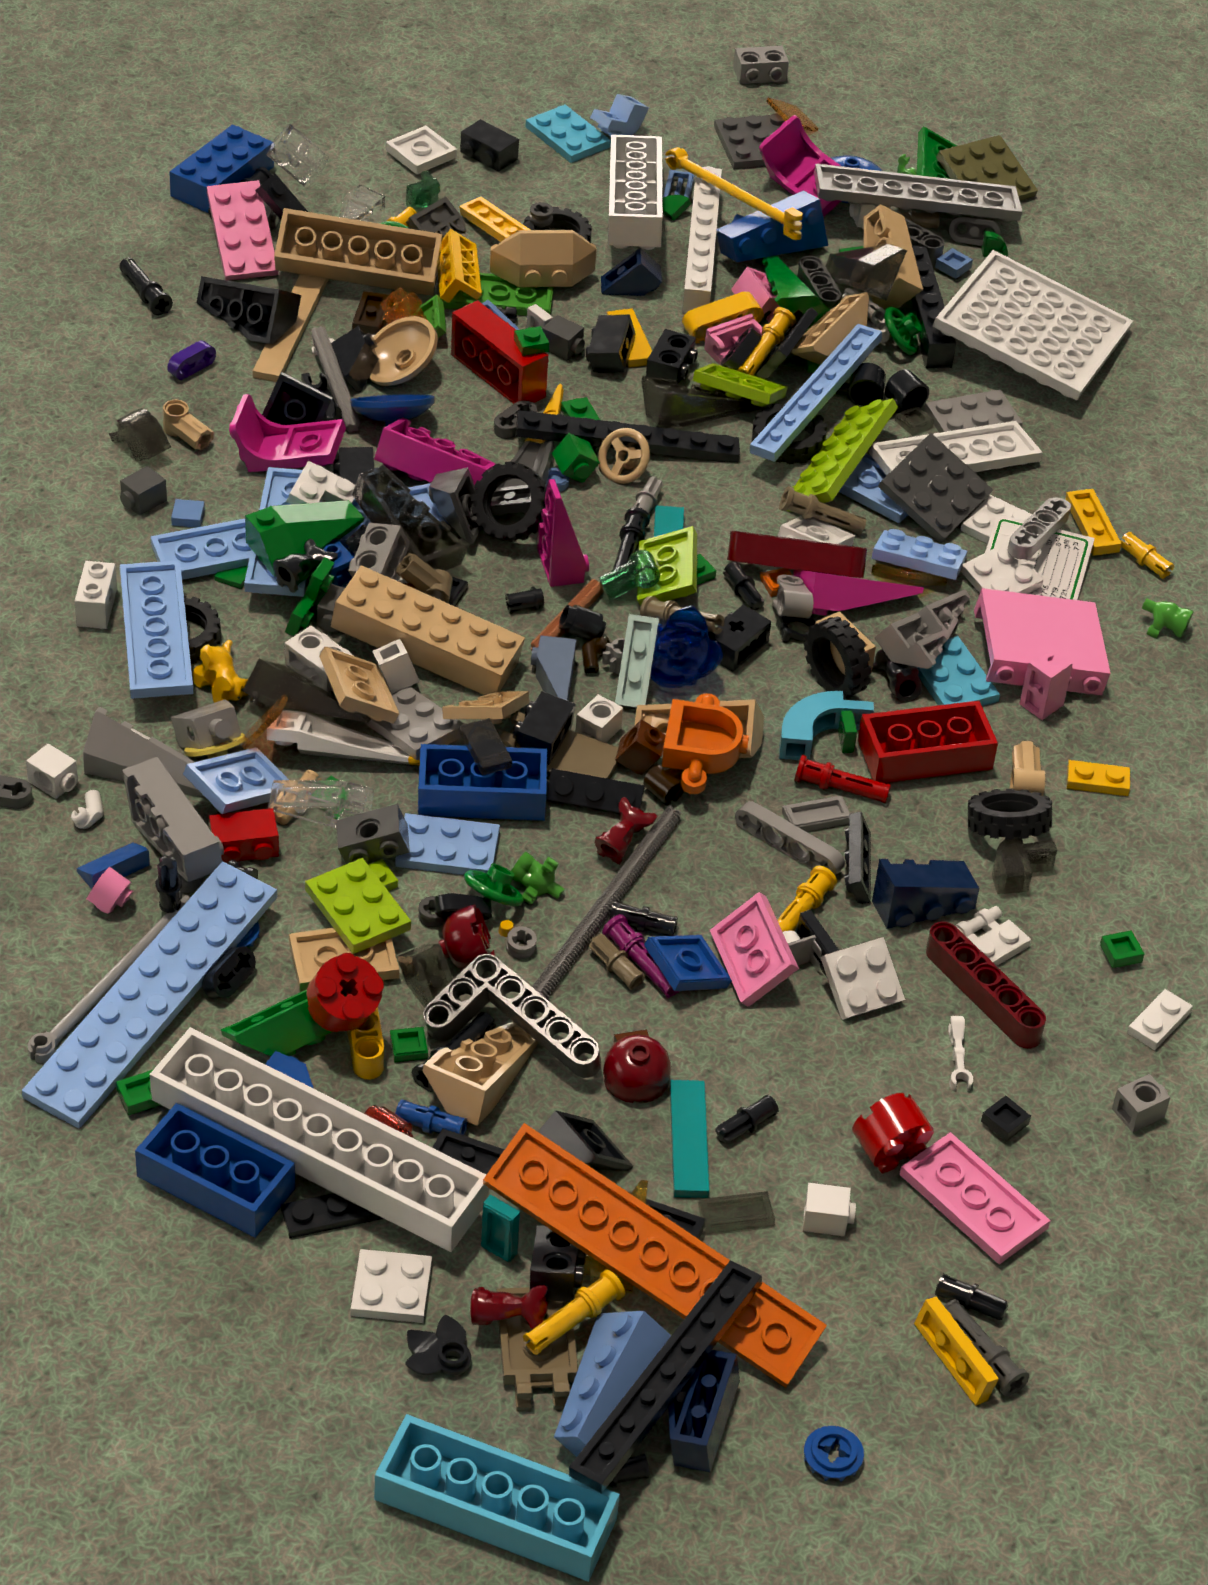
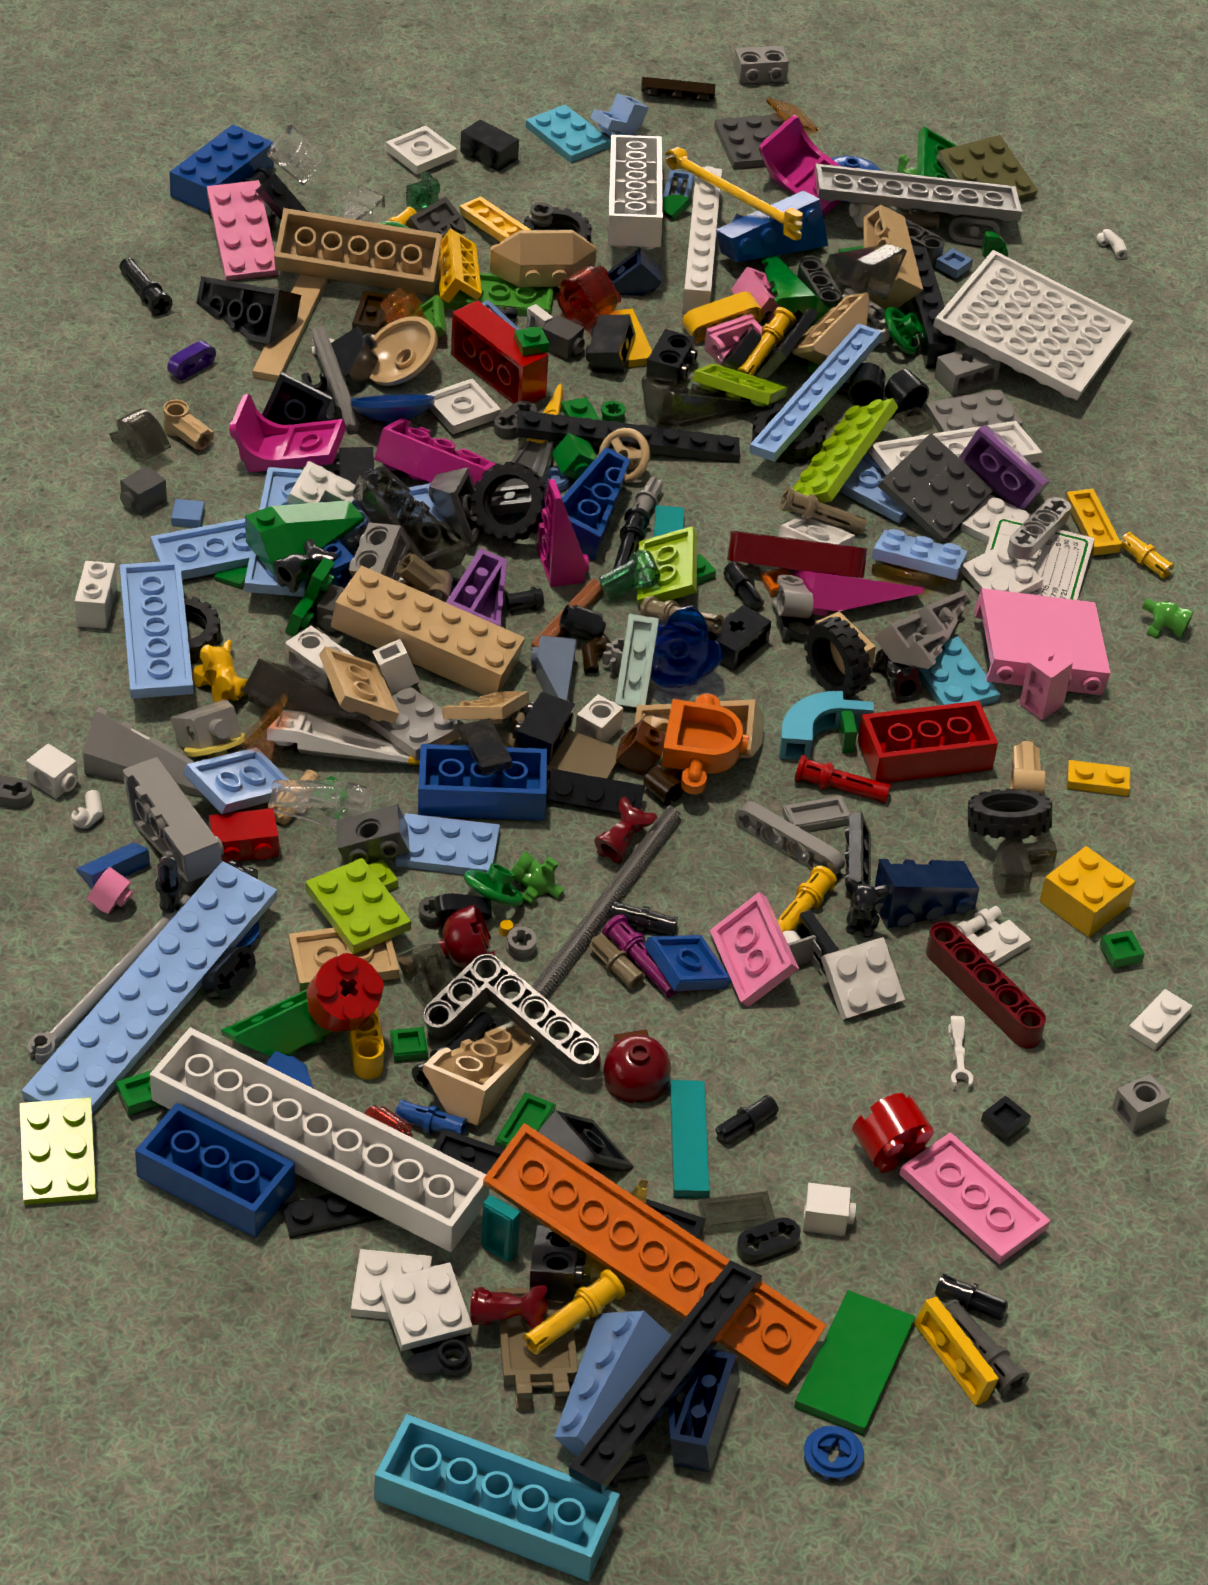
(57, 1151): none -> plate
(425, 1306): none -> white plate
(463, 406): none -> white plate
(482, 587): none -> medium lavender wedge
(529, 1110): none -> green tile
(588, 295): none -> clear red brick
(594, 499): none -> blue wedge
(613, 407): none -> green bush
(678, 89): none -> dark brown plate
(768, 1240): none -> black beam
(854, 1362): none -> green tile
(863, 915): none -> black animal
(966, 370): none -> light grey brick
(1003, 468): none -> medium lavender slope
(1087, 891): none -> yellow brick
(1115, 241): none -> white arm

